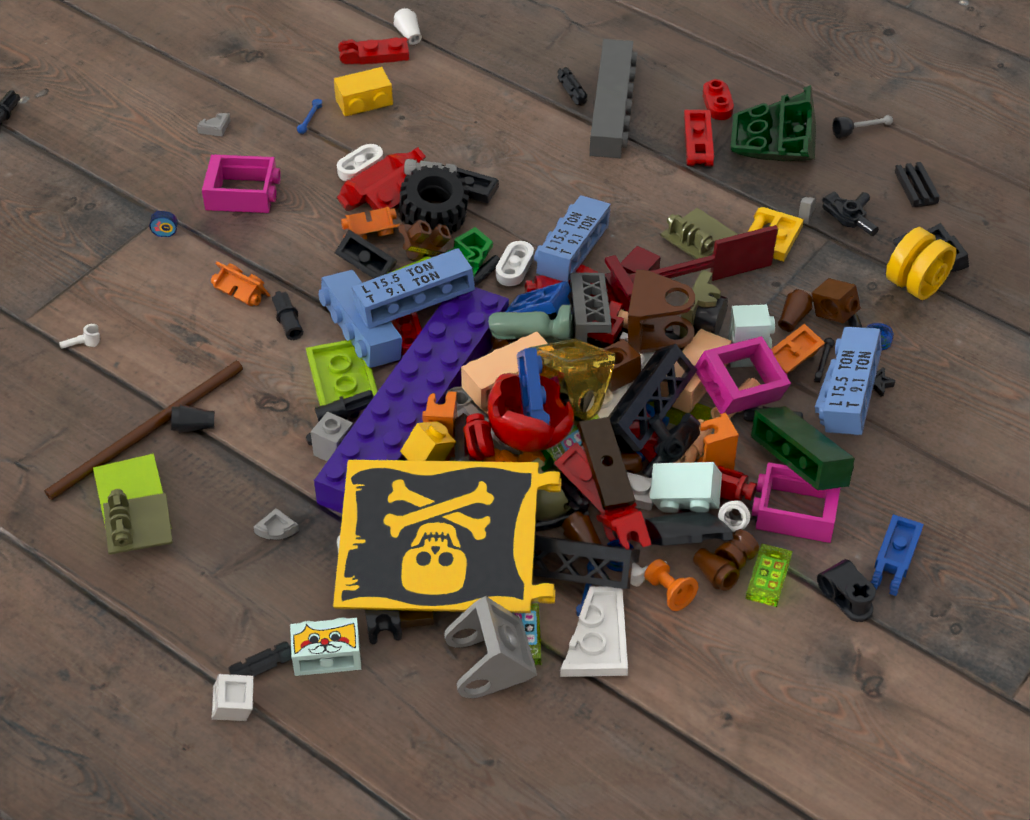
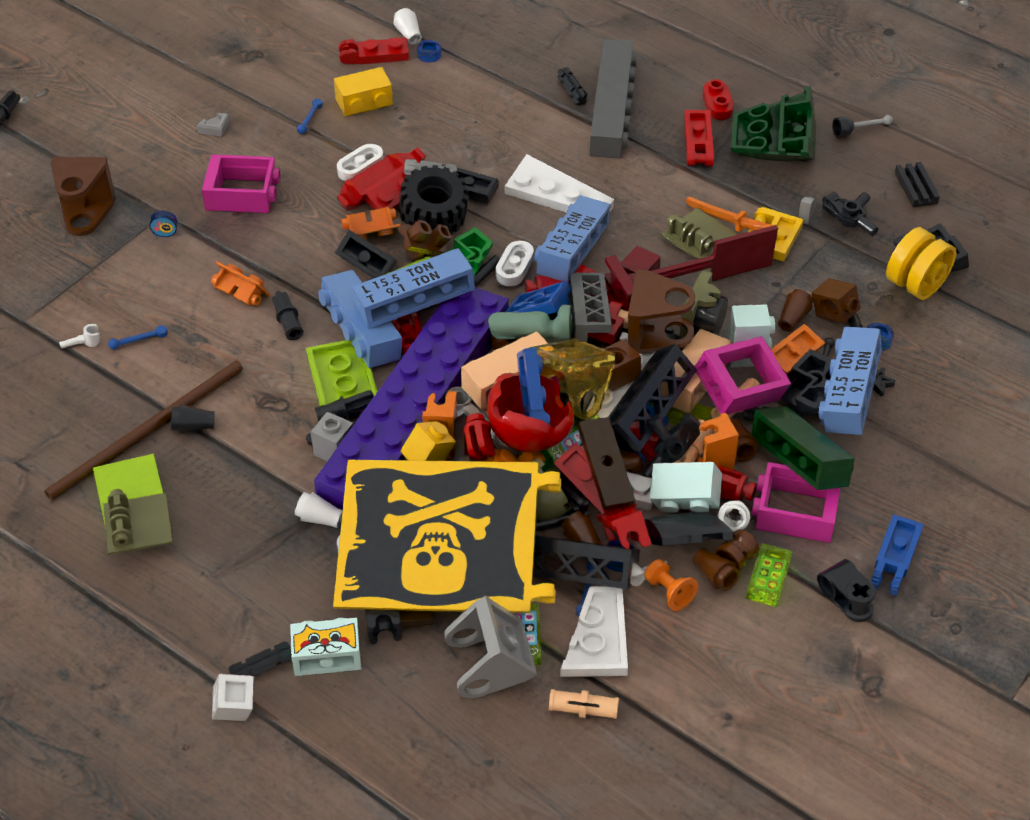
(83, 190): none -> reddish brown hose
(160, 331): none -> blue hinge
(276, 526): light grey tile -> none
(317, 510): none -> white cone
(429, 51): none -> clear blue tile
(548, 186): none -> white wing
(560, 702): none -> light nougat pin
(740, 220): none -> orange sword
(746, 444): none -> reddish brown cone
(807, 383): none -> black slope

